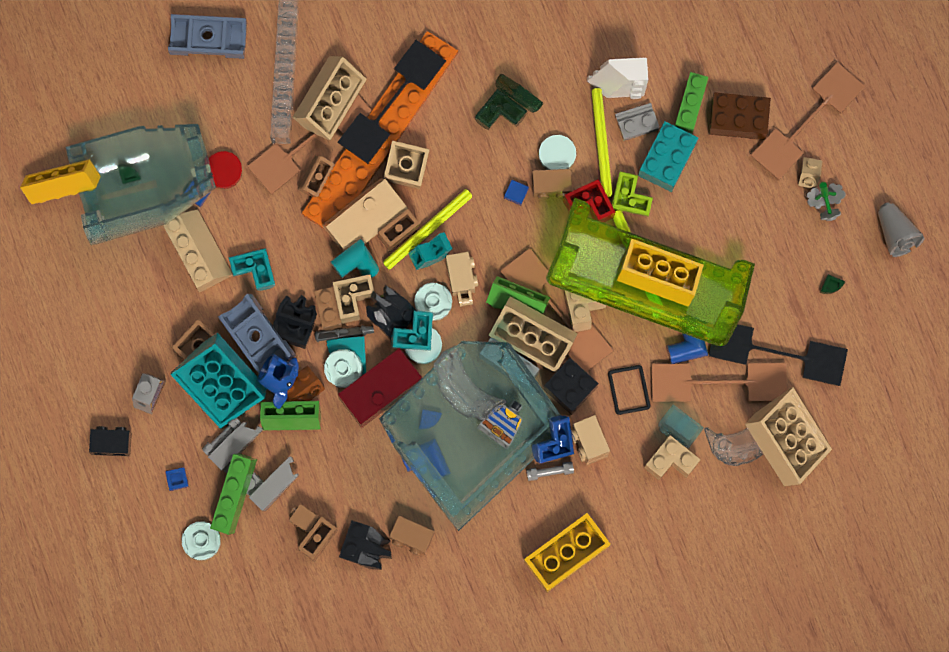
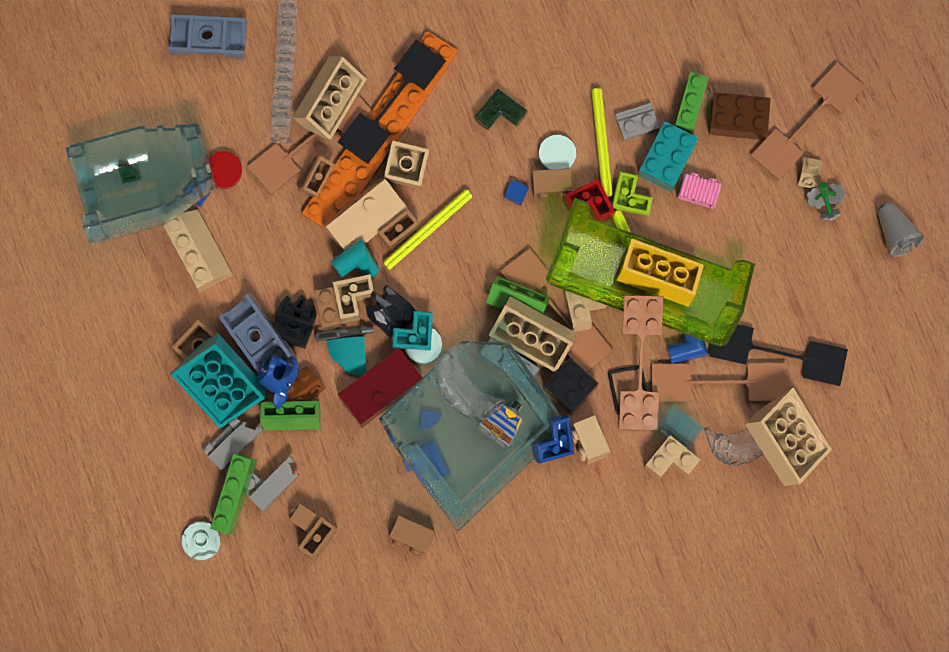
(60, 182): yellow brick -> none
(110, 442): black brick -> none
(147, 392): light grey torso -> none
(177, 479): blue tile -> none
(258, 264): teal brick -> none
(343, 368): light aqua tile -> none
(365, 546): black plate -> none
(430, 252): teal brick -> none
(435, 299): light aqua tile -> none
(461, 276): tan brick -> none
(518, 93): clear green brick -> none
(566, 468): light grey bar -> none
(567, 552): yellow brick -> none
(621, 78): white wedge -> none
(641, 317): none -> nougat hinge
(699, 190): none -> bright pink brick
(831, 285): dark green tile -> none

